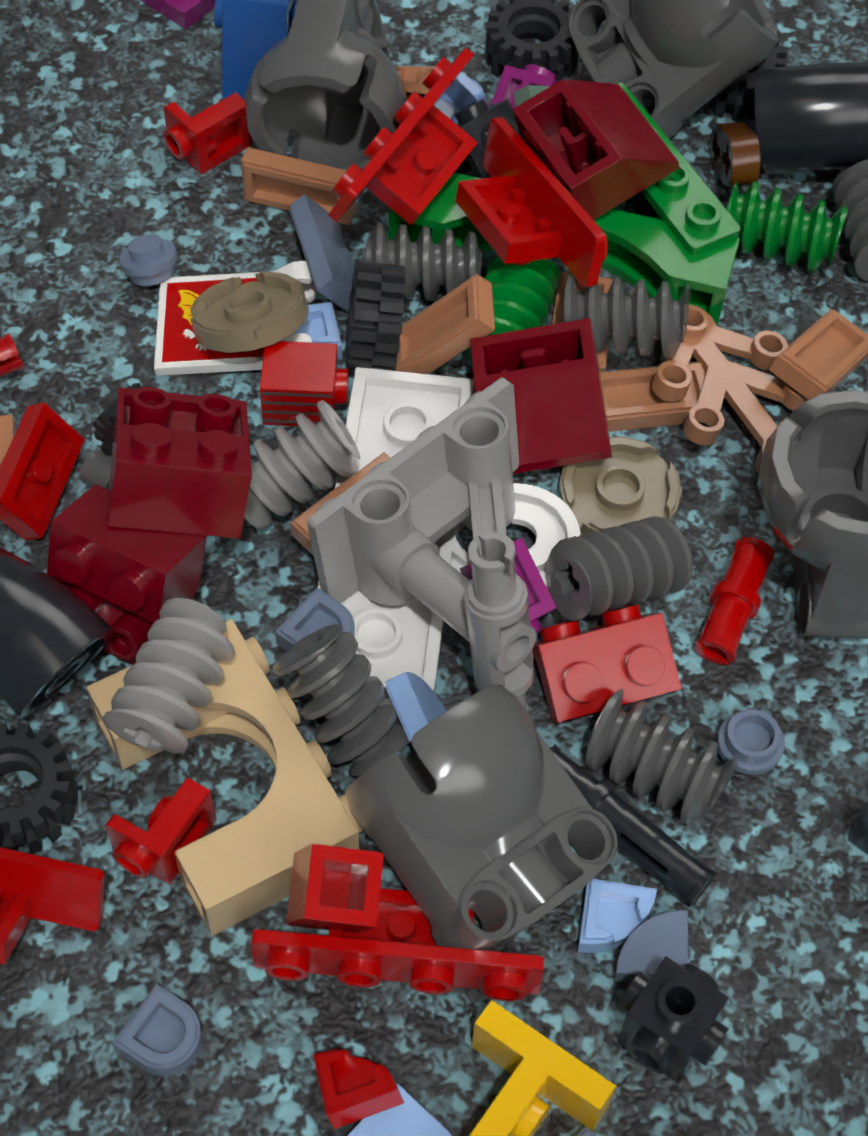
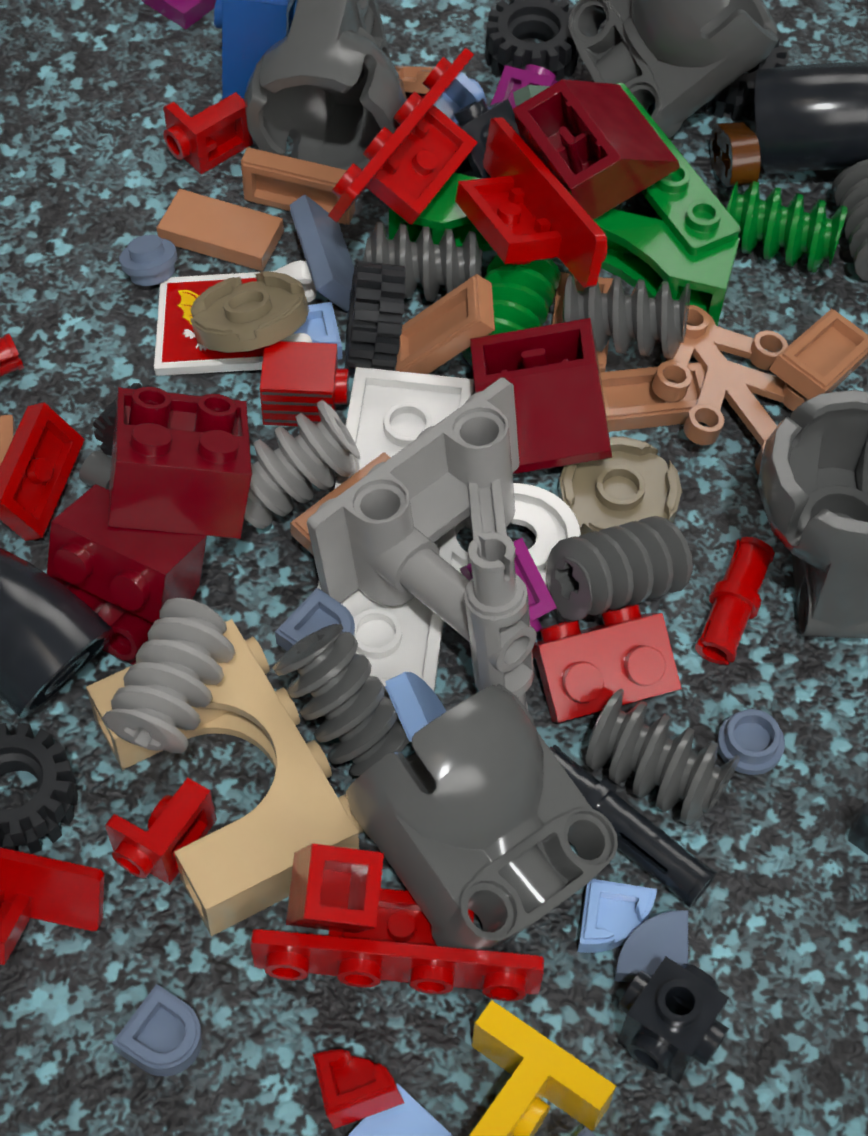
(221, 229): none -> nougat tile

